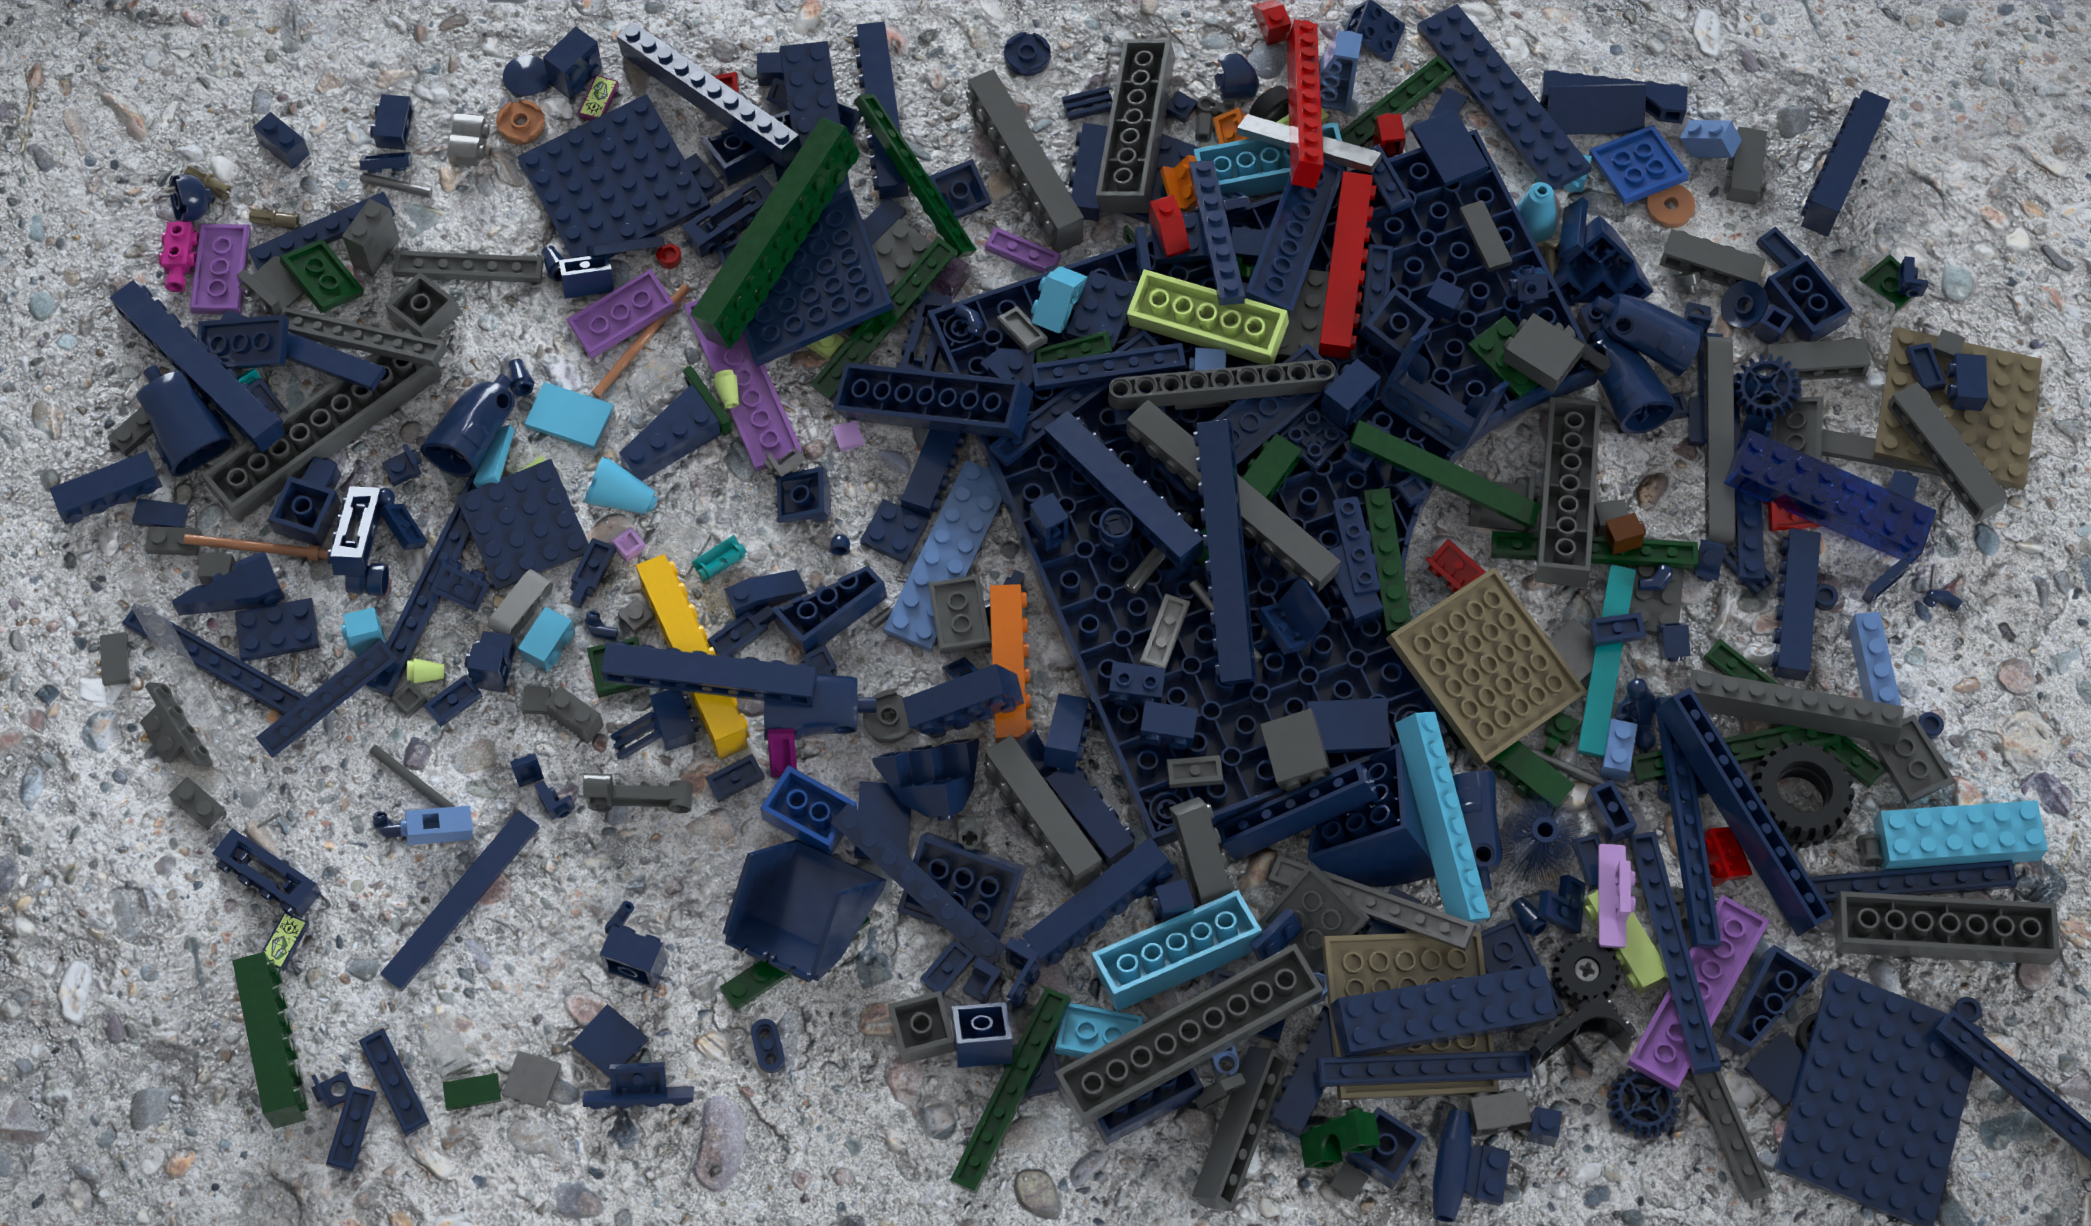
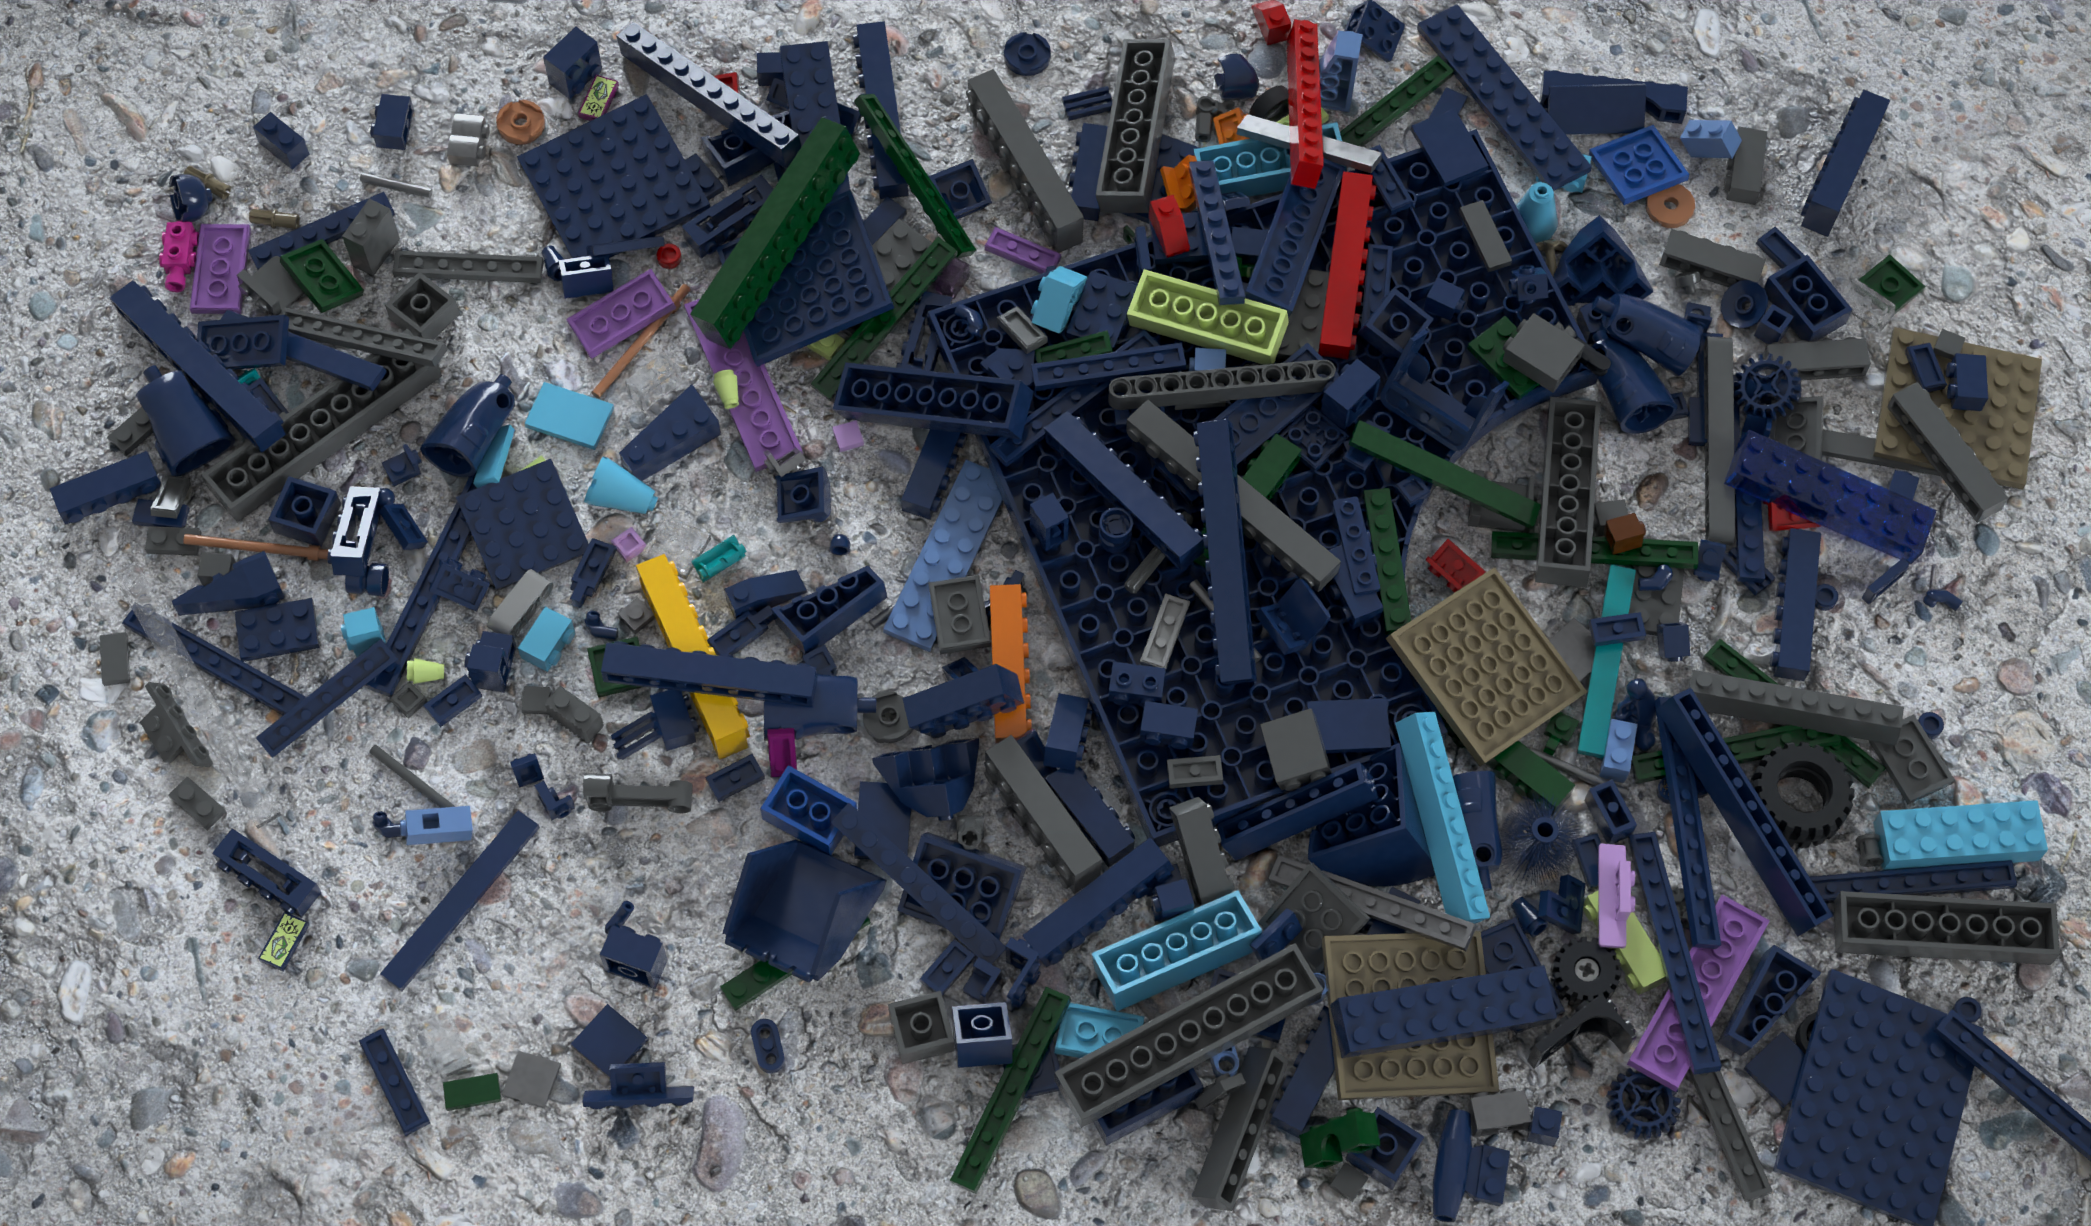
(170, 496): none -> dark grey tile
(270, 1040): dark green brick -> none
(323, 473): dark blue brick -> none
(323, 1092): dark blue bracket -> none
(351, 1129): dark blue tile -> none
(376, 162): dark blue plate -> none
(521, 380): dark blue cone -> none
(525, 76): dark blue dish -> none
(692, 377): dark green tile -> none
(894, 531): dark blue plate -> none
(1181, 106): dark blue plate -> none
(1389, 134): red brick -> none
(1423, 1068): dark blue tile -> none
(1573, 228): dark blue tile -> none
(1725, 856): red bracket -> none
(1873, 658): medium blue brick -> none
(1907, 279): dark blue bracket -> none

